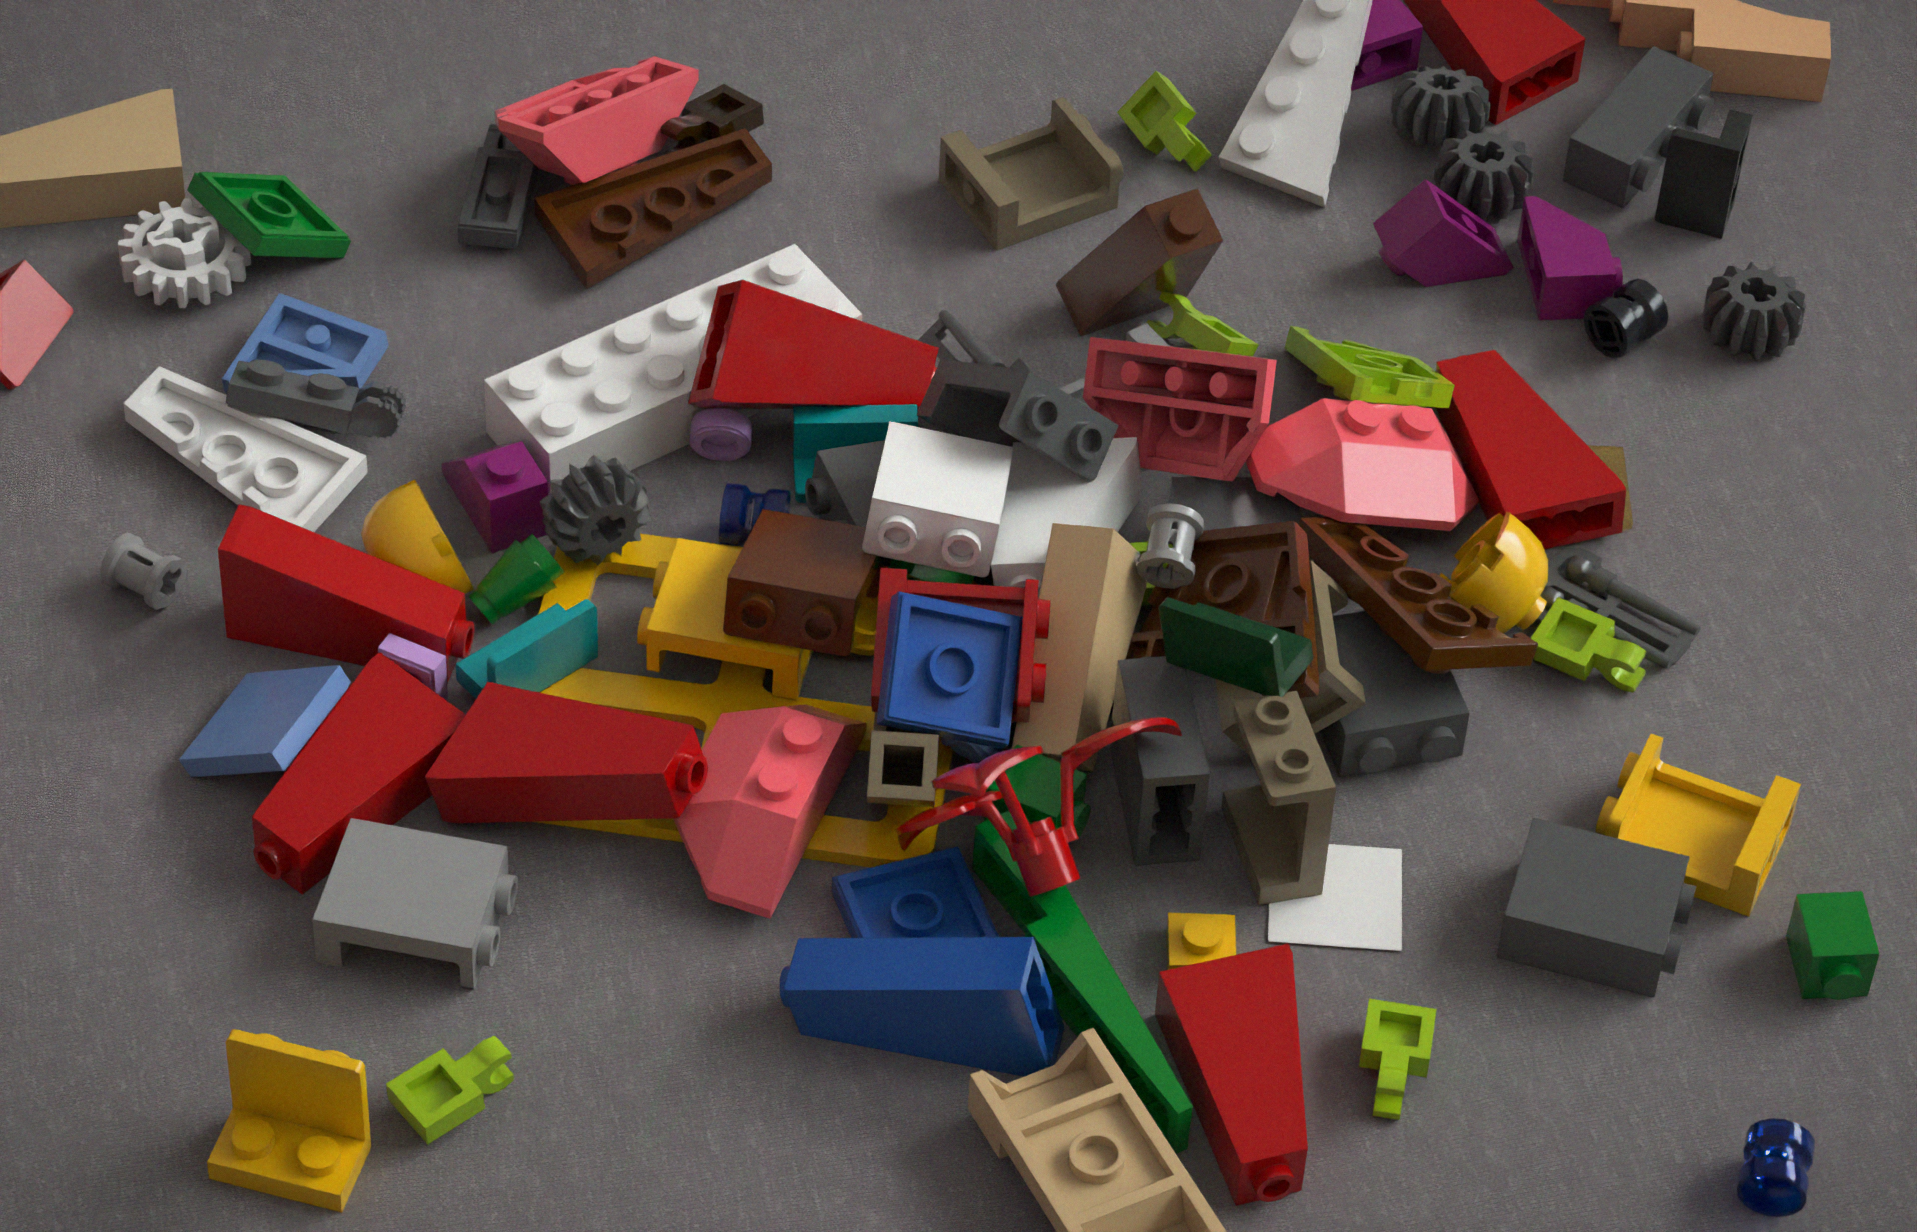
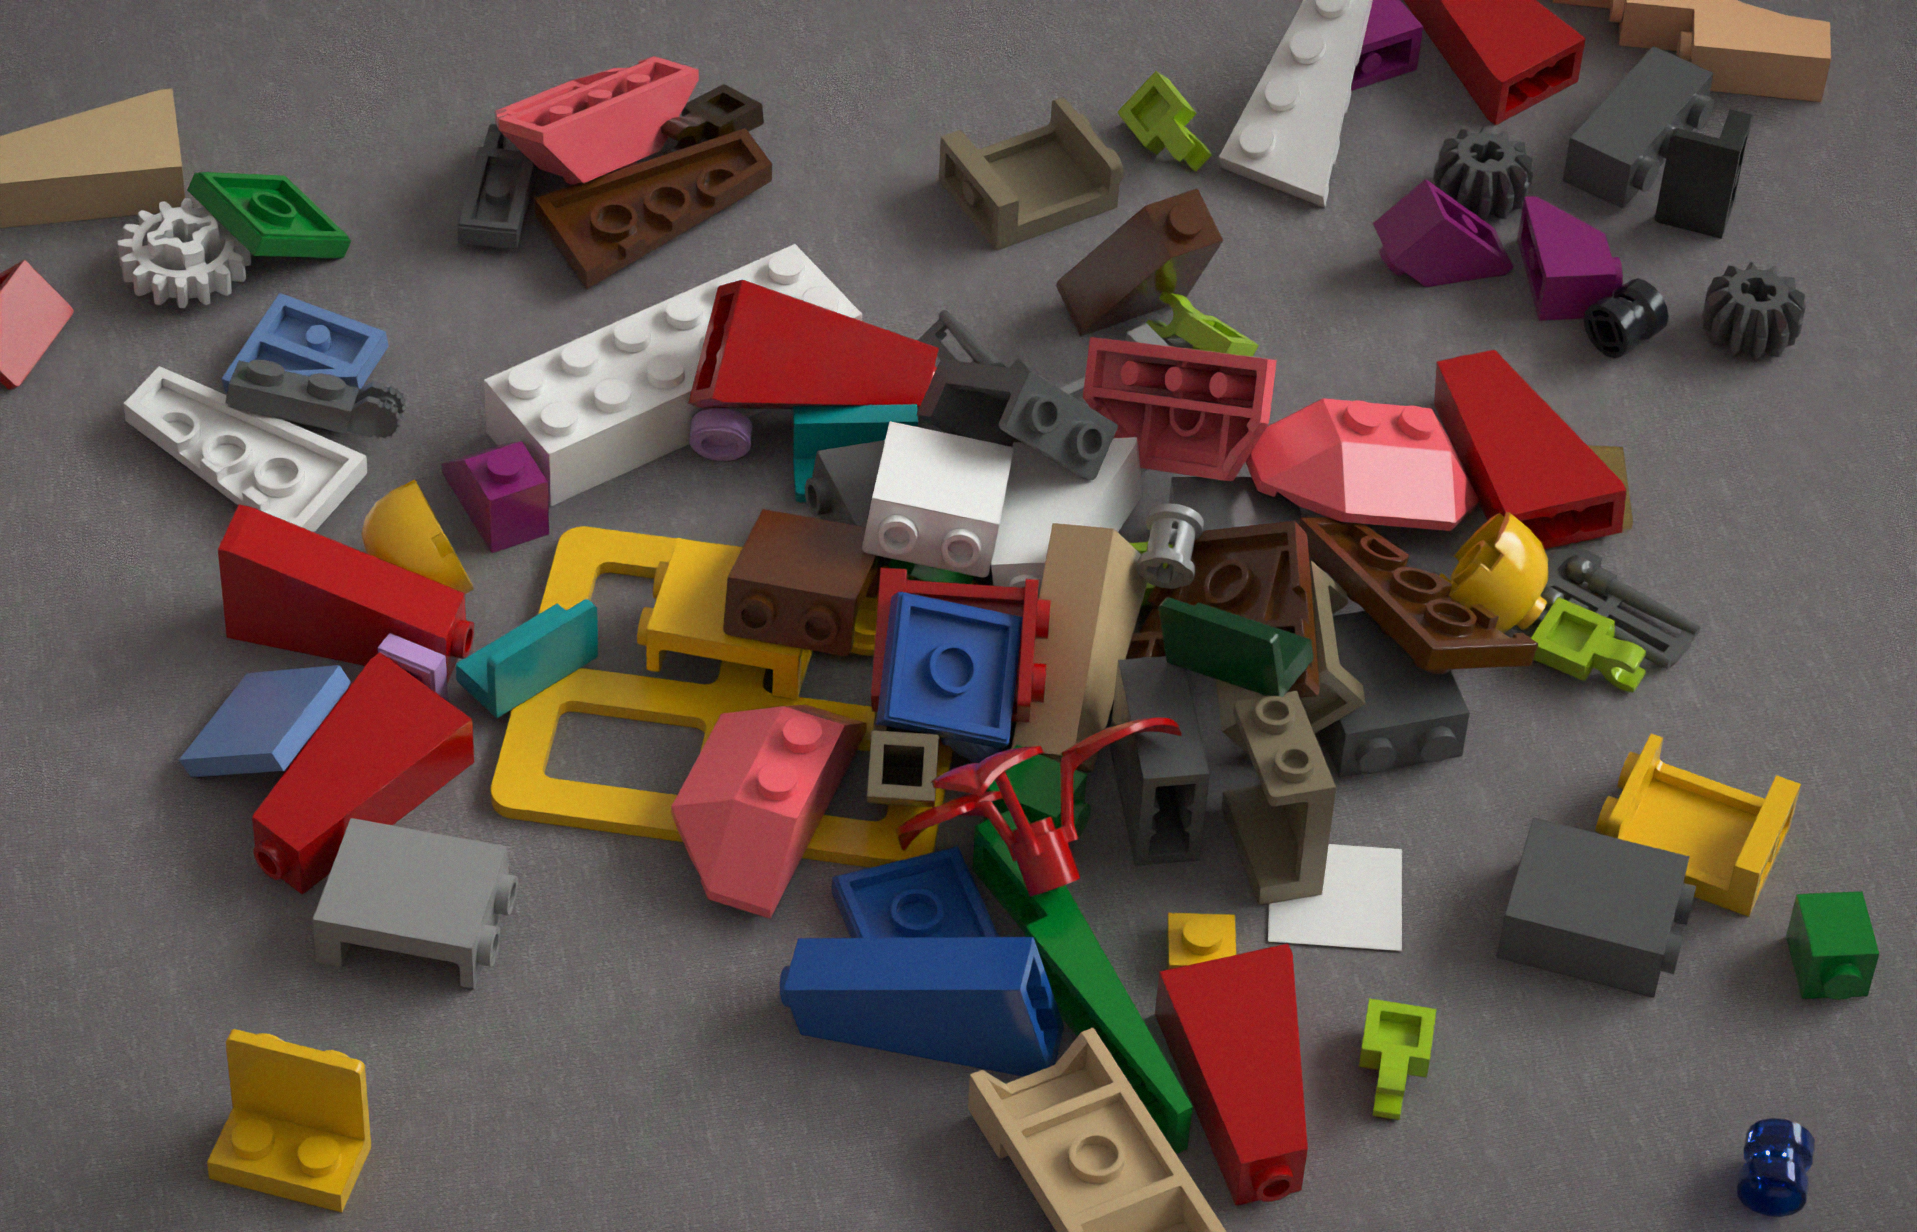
(143, 571): light grey bush -> none
(448, 1092): lime plate -> none
(516, 579): green cone -> none
(563, 760): red slope -> none
(595, 510): dark grey gear -> none
(737, 510): clear blue wheel -> none
(1370, 372): lime wing -> none
(1438, 104): dark grey gear -> none

